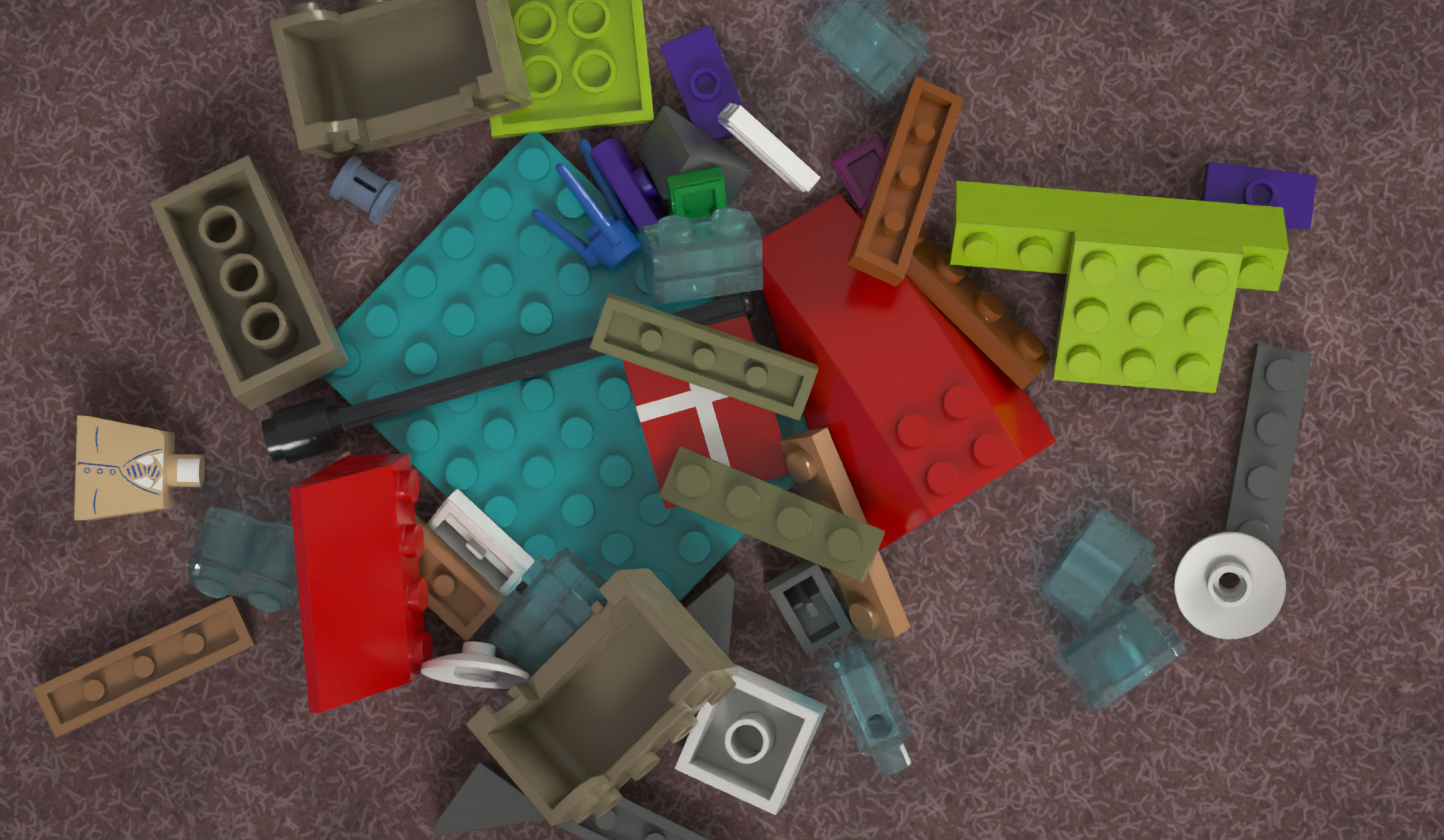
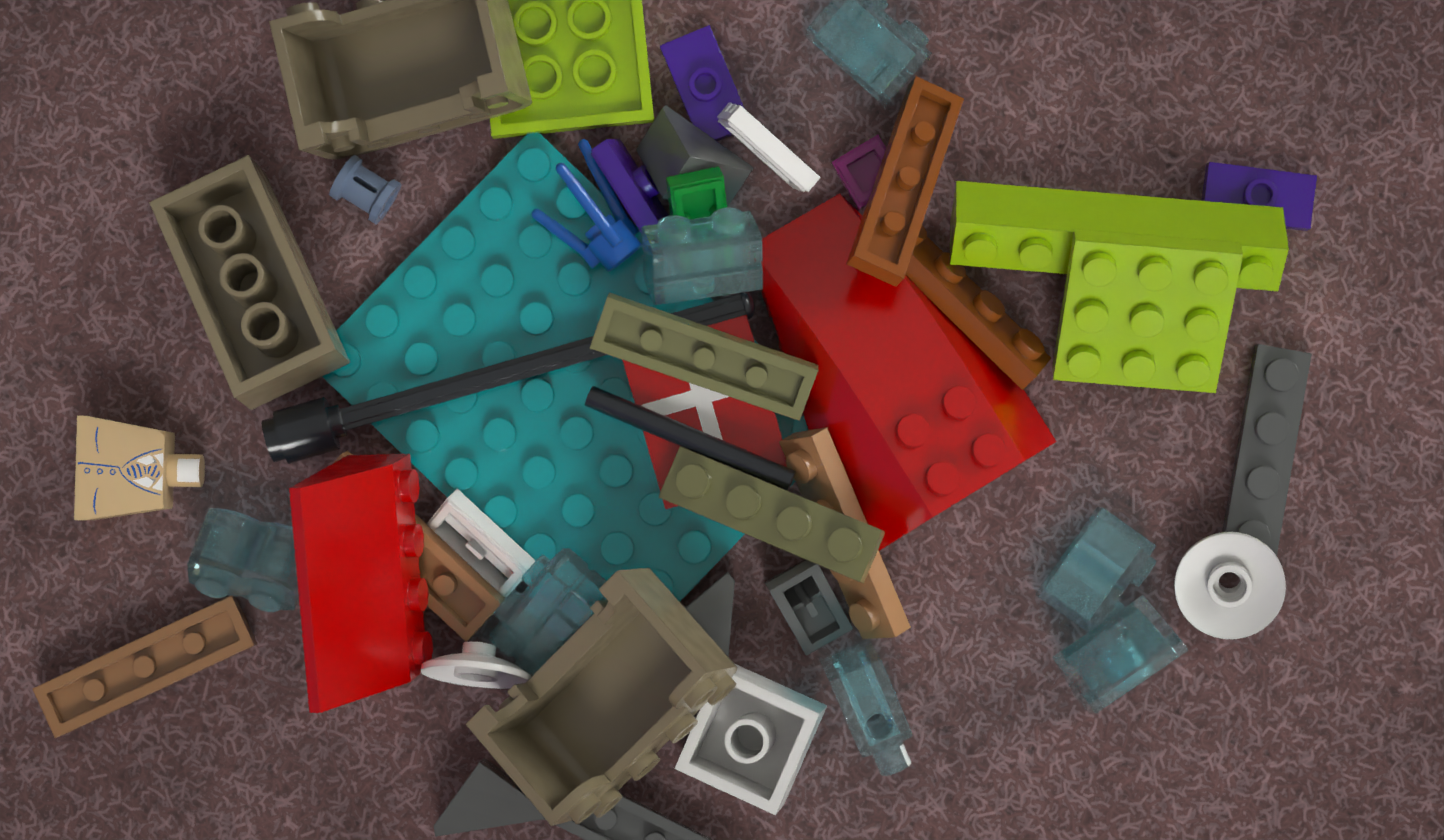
(689, 438): none -> black bar

